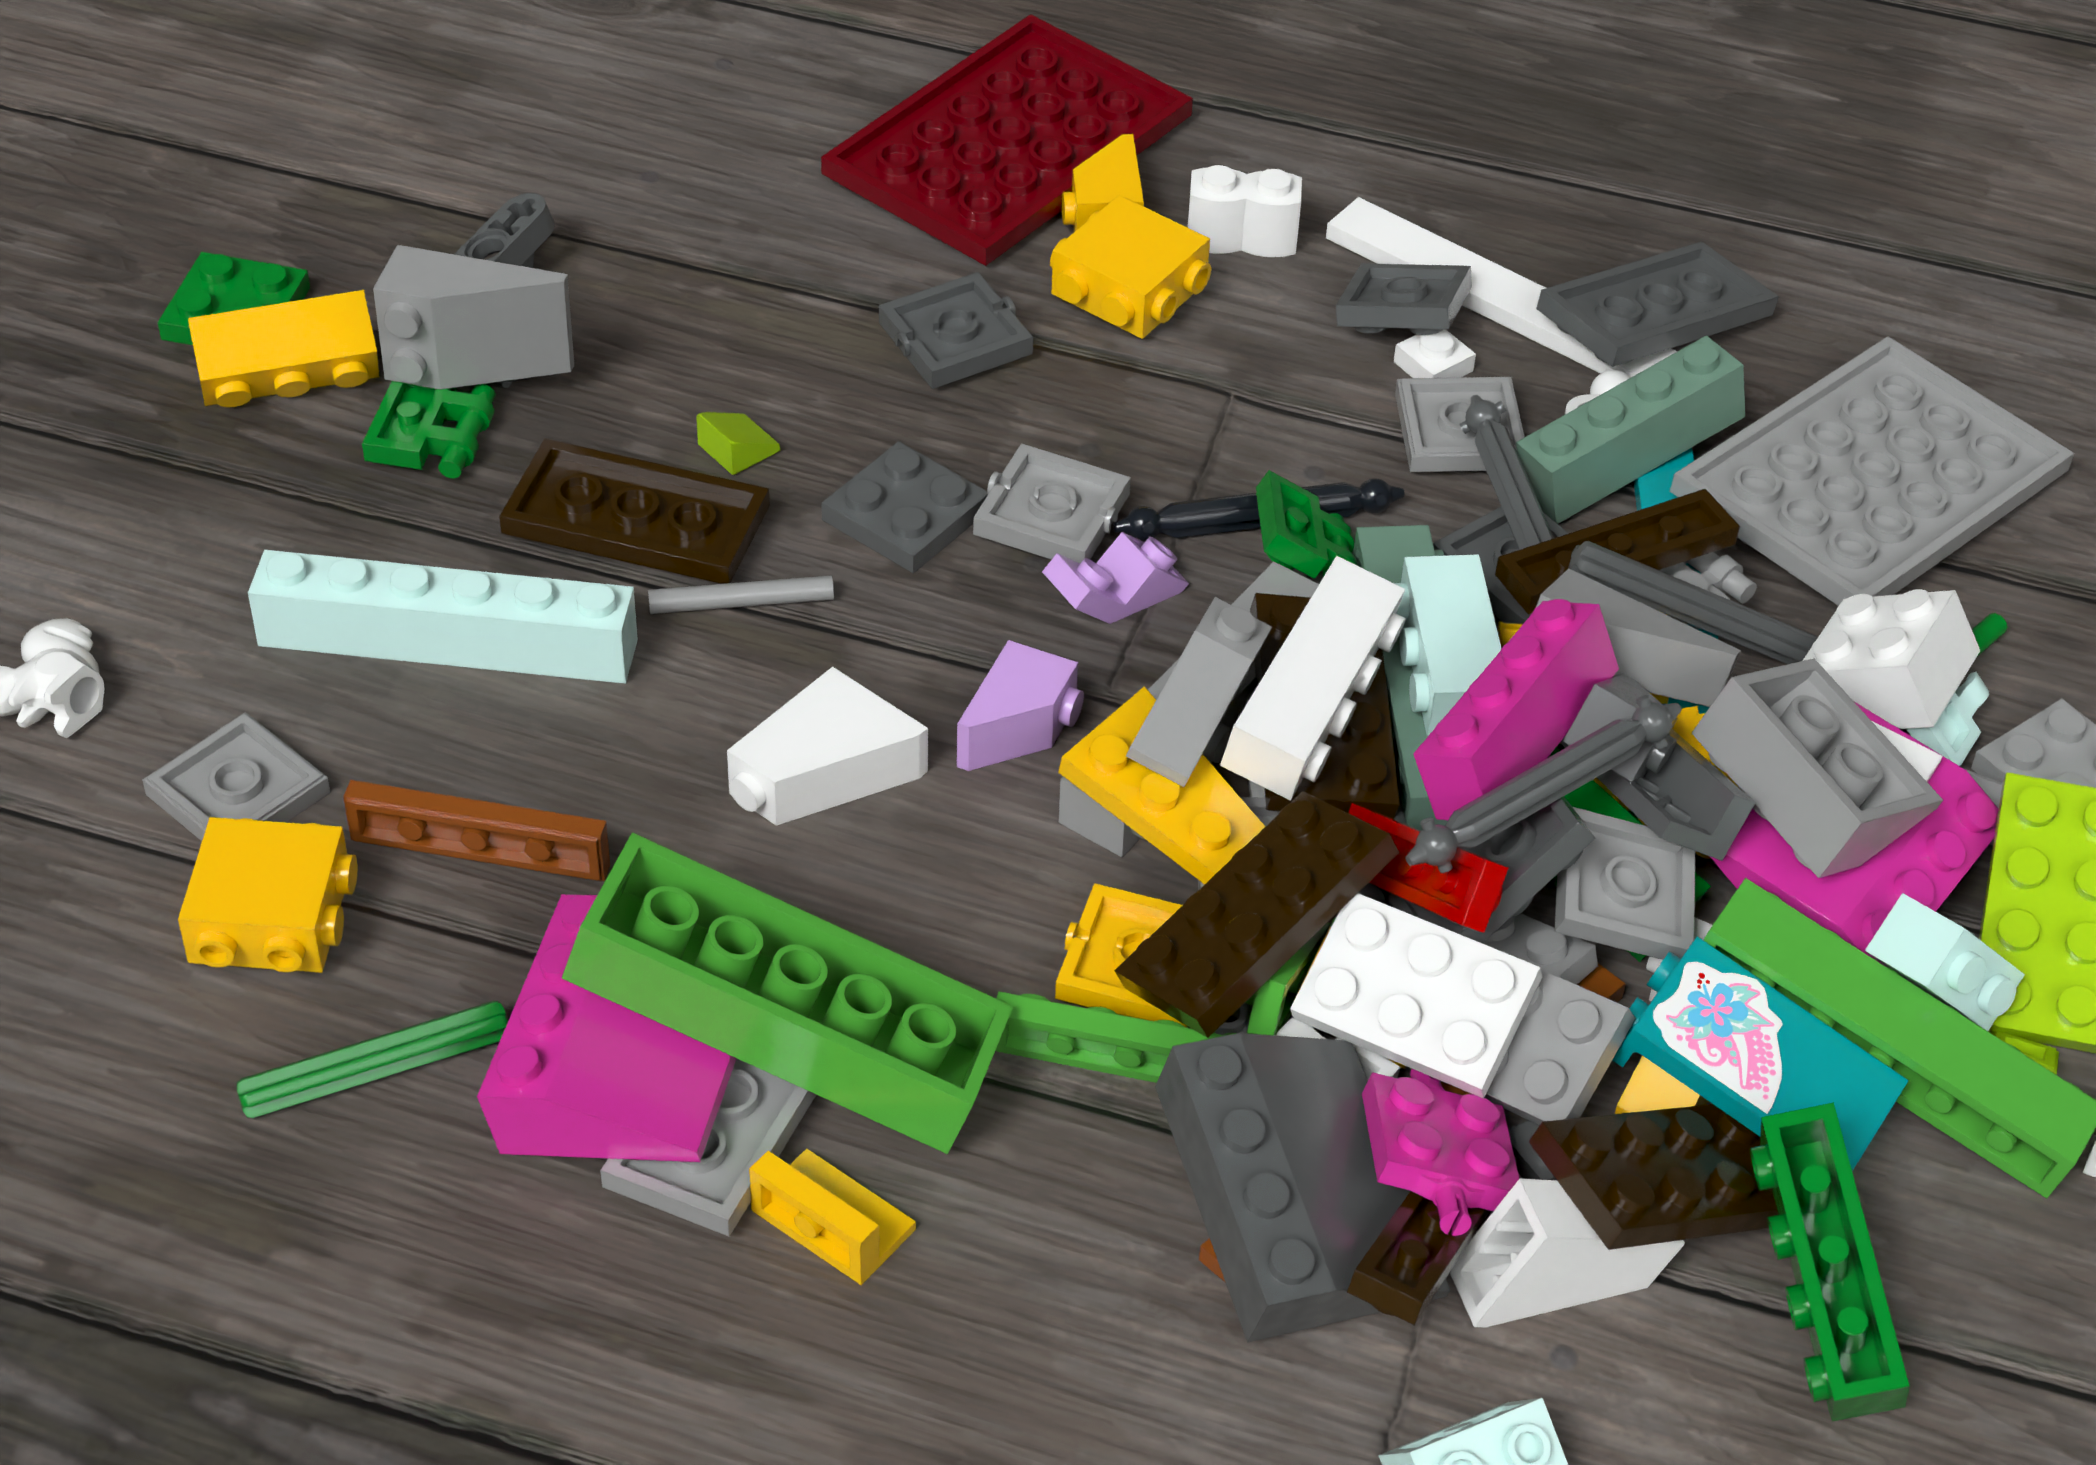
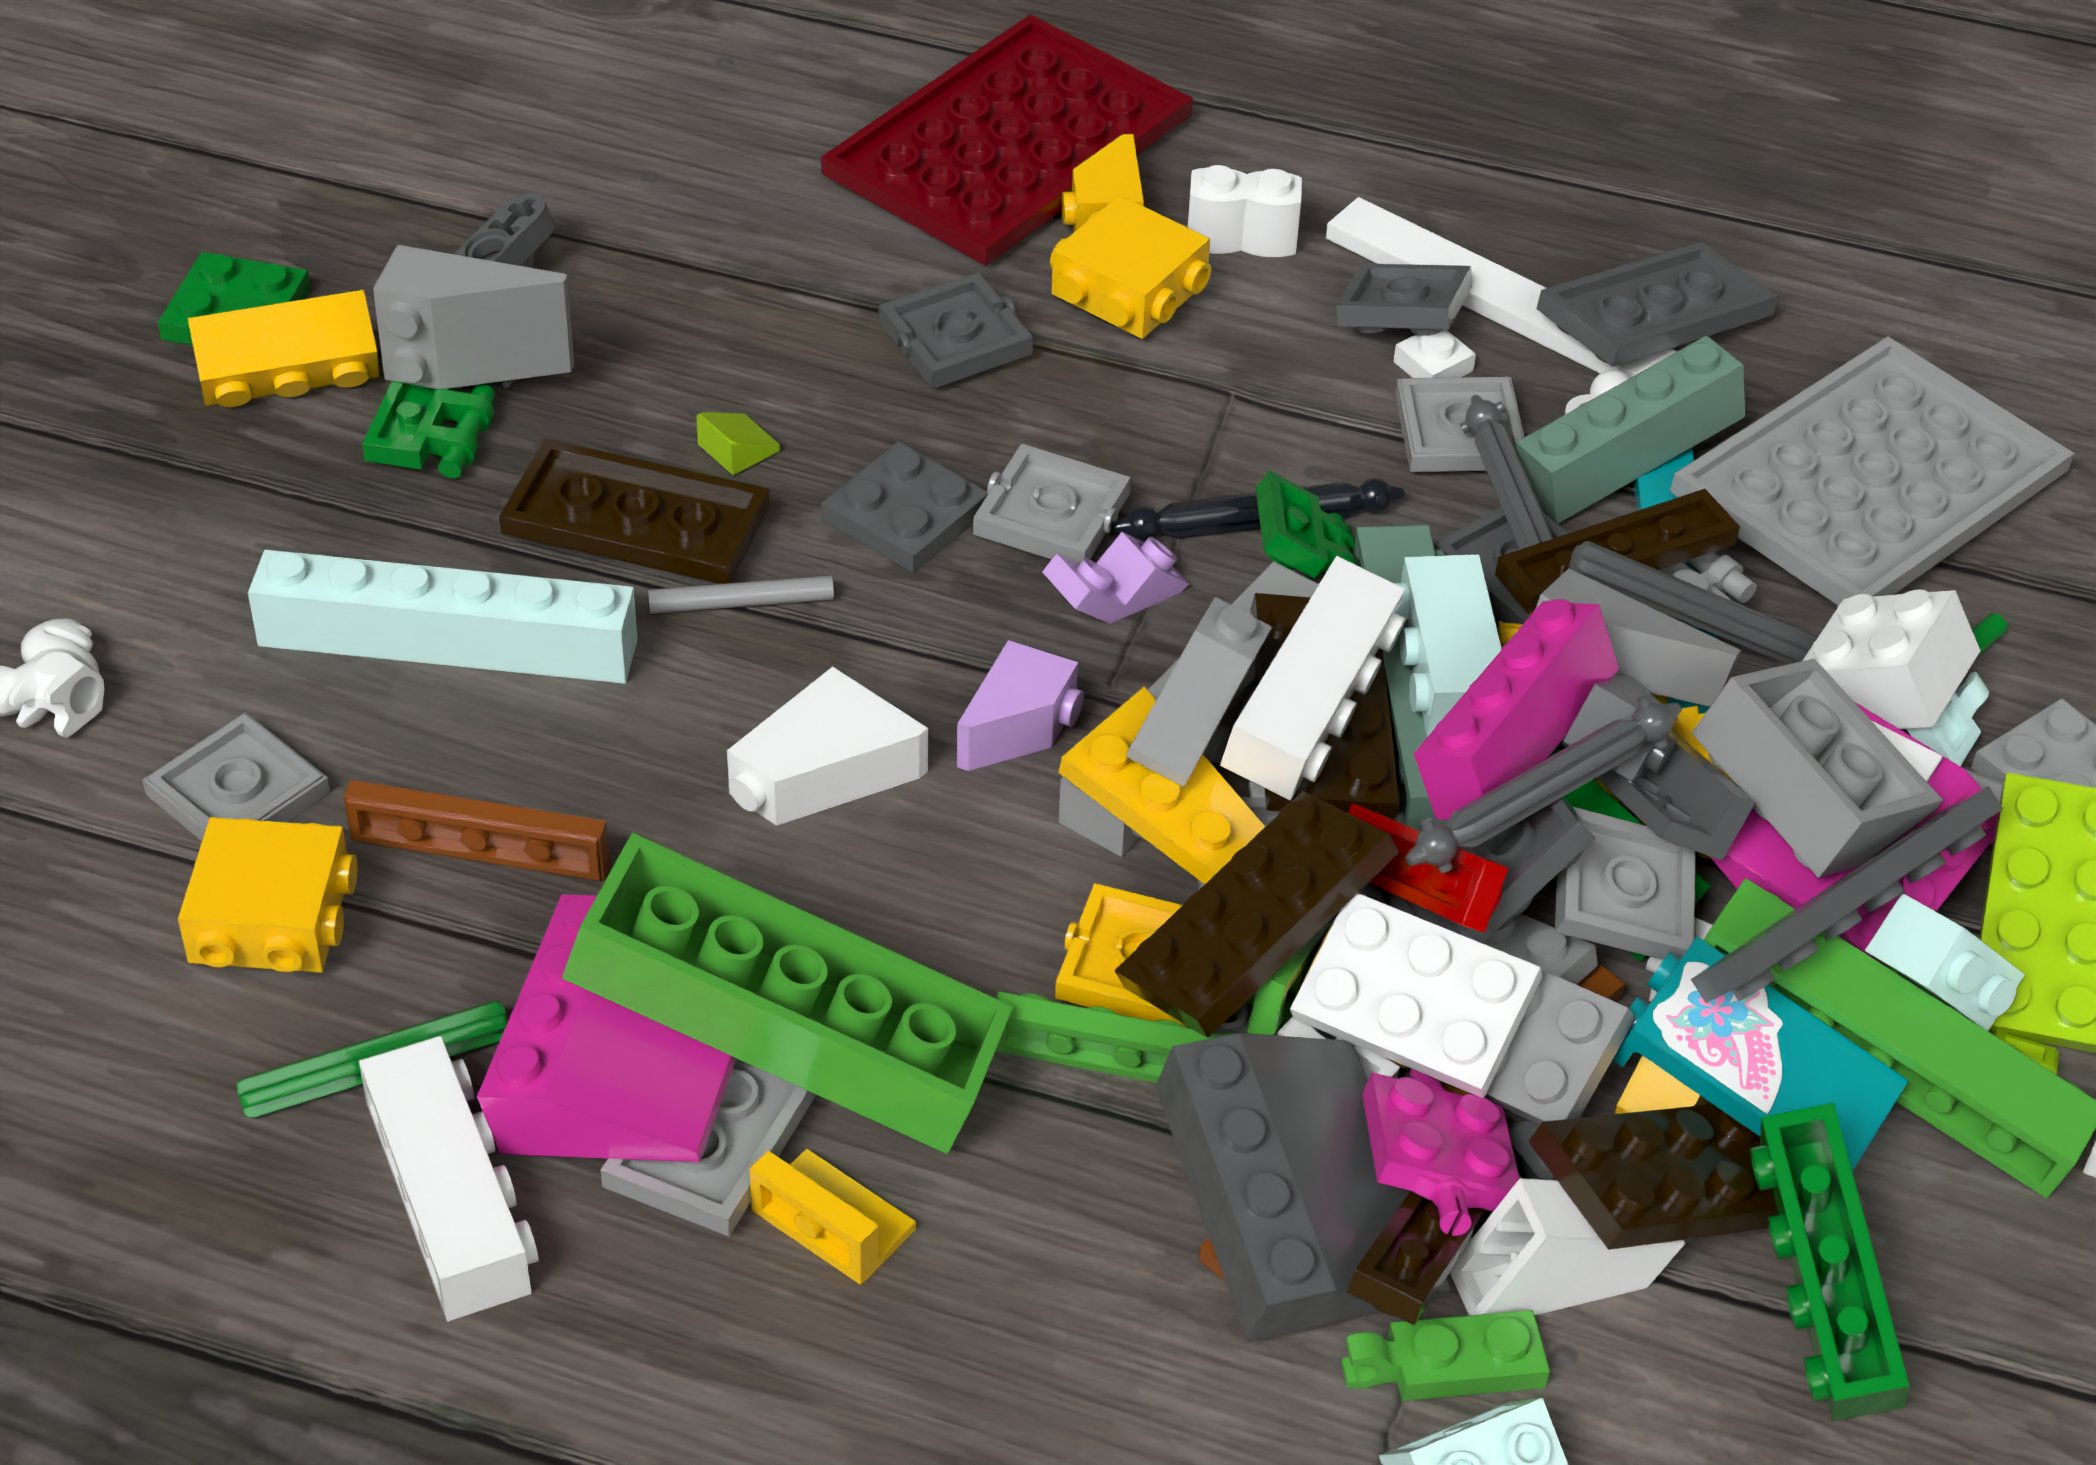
(447, 1178): none -> white brick
(1450, 1356): none -> bright green plate
(1835, 907): none -> dark grey plate

